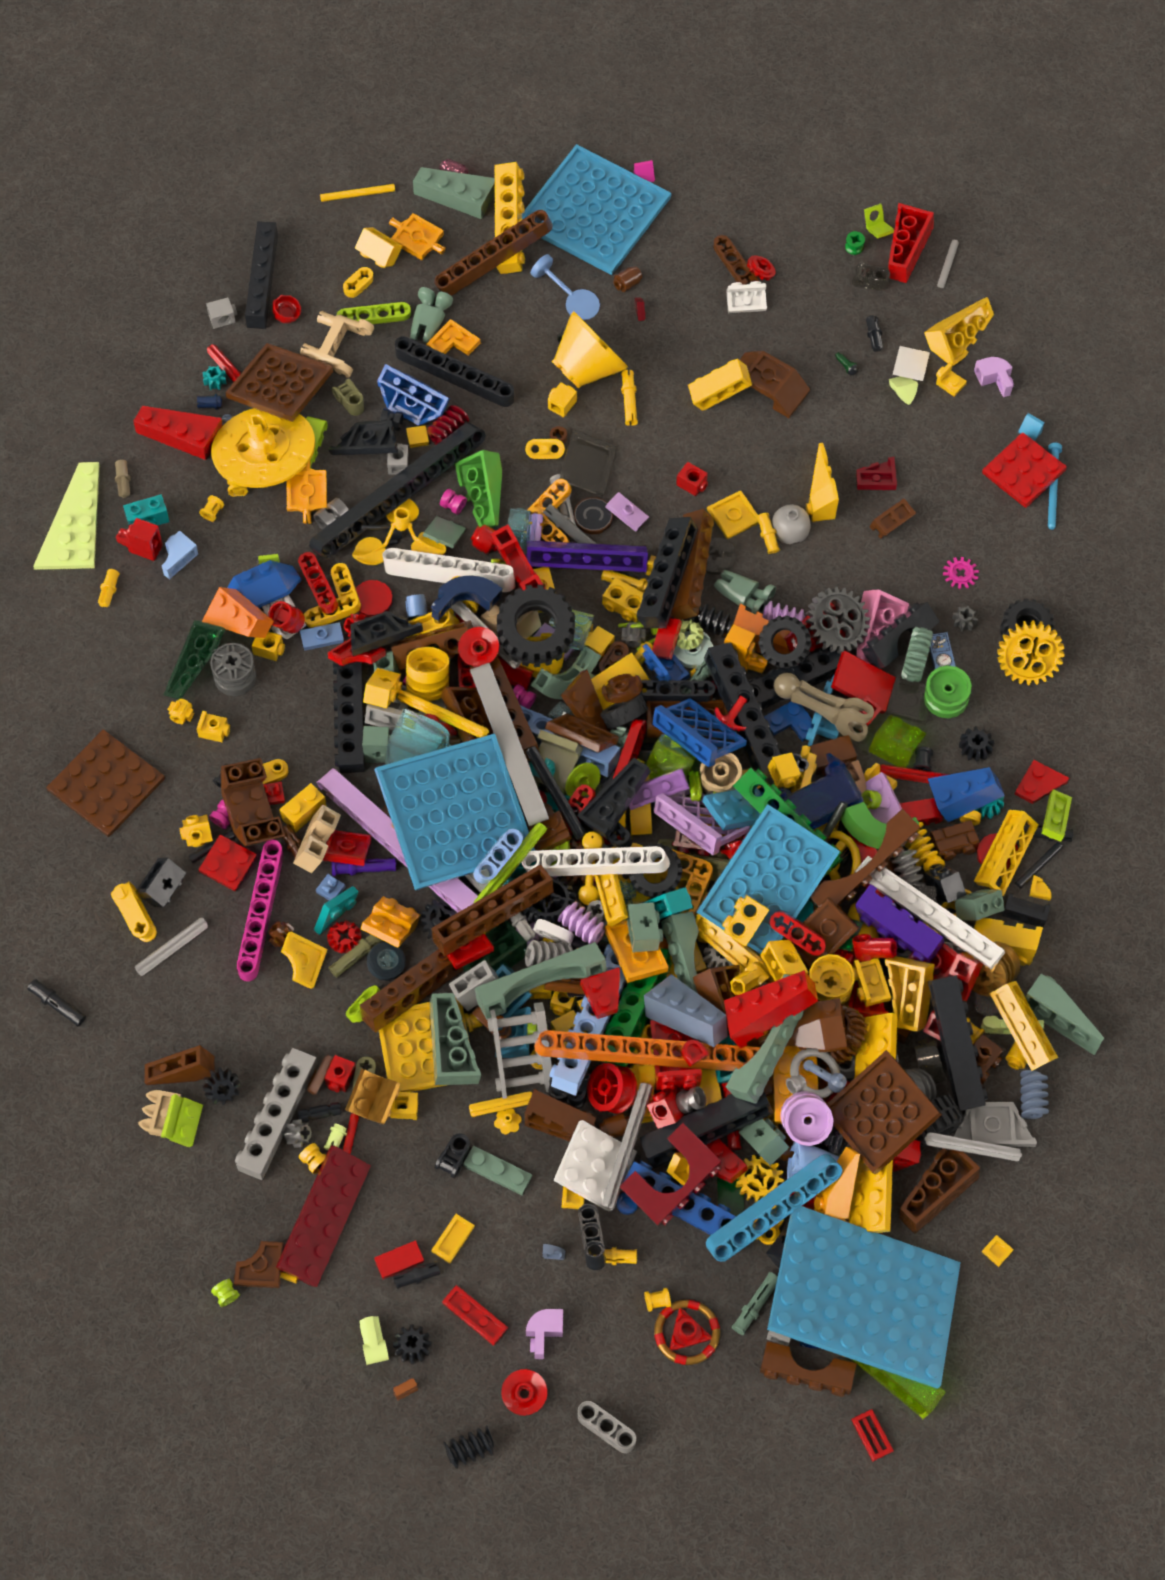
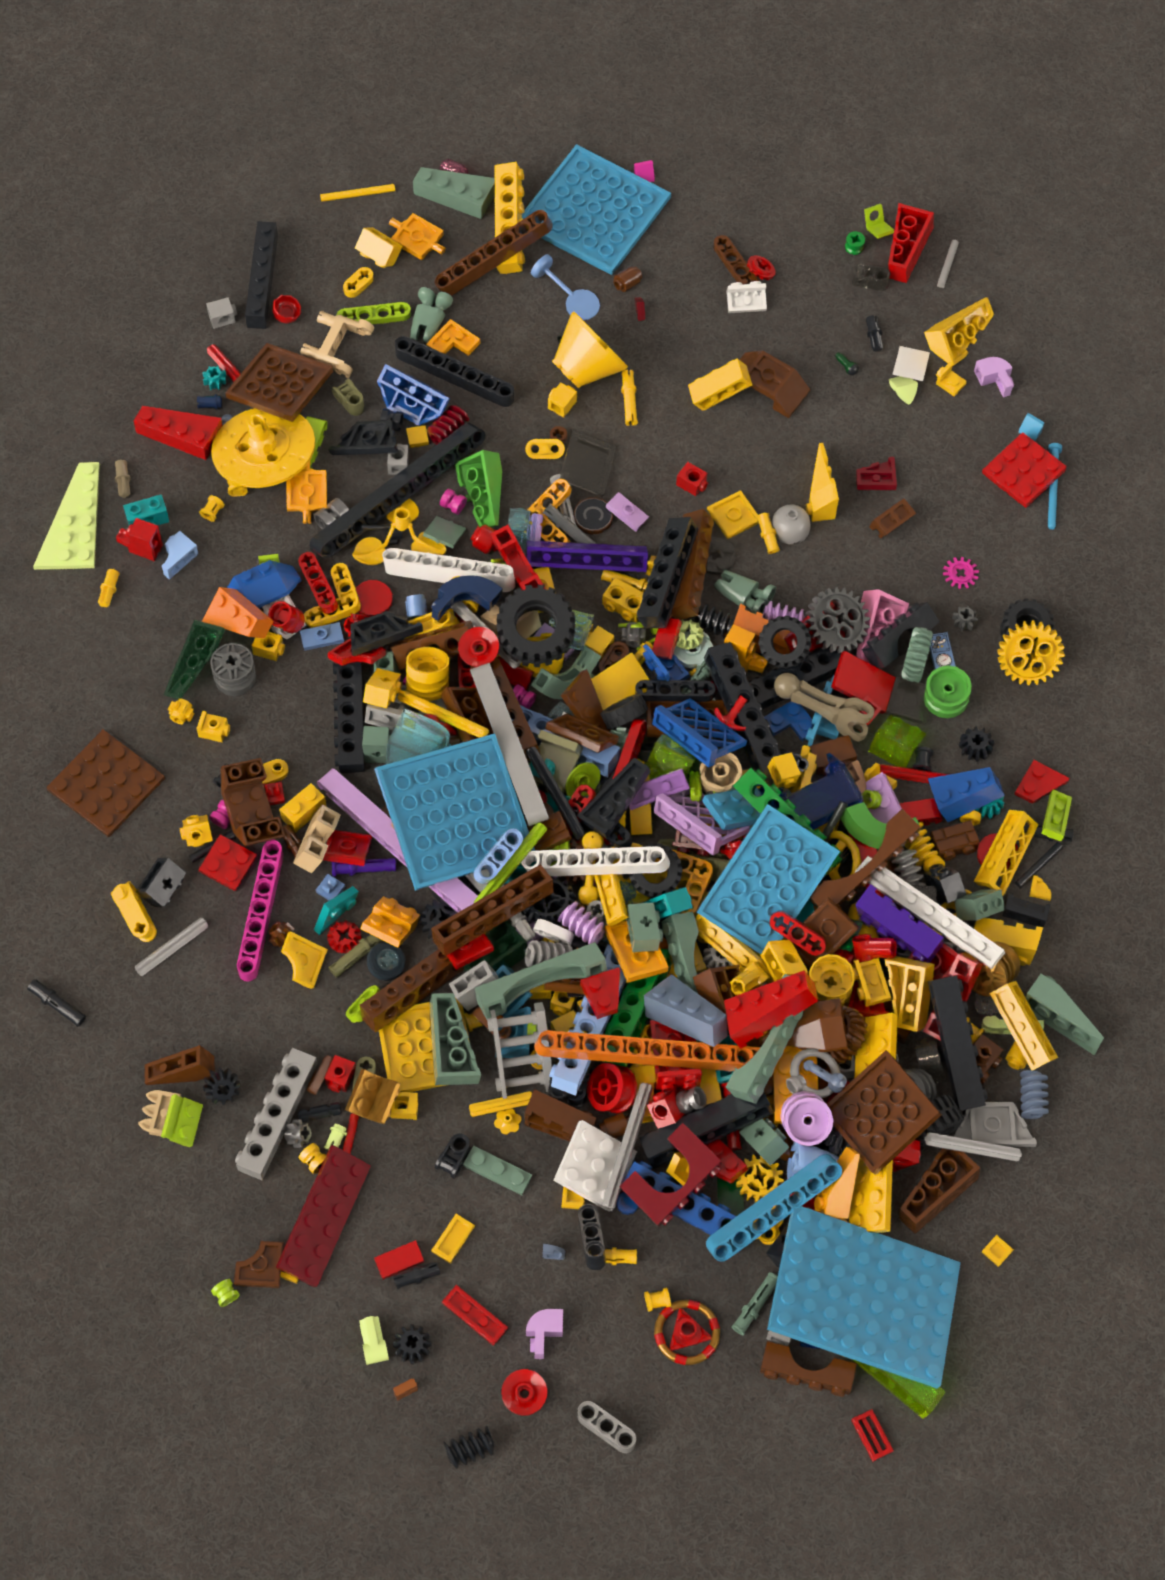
(622, 688): reddish brown tile -> none
(693, 1052): red tile -> none
(750, 923): yellow brick -> none

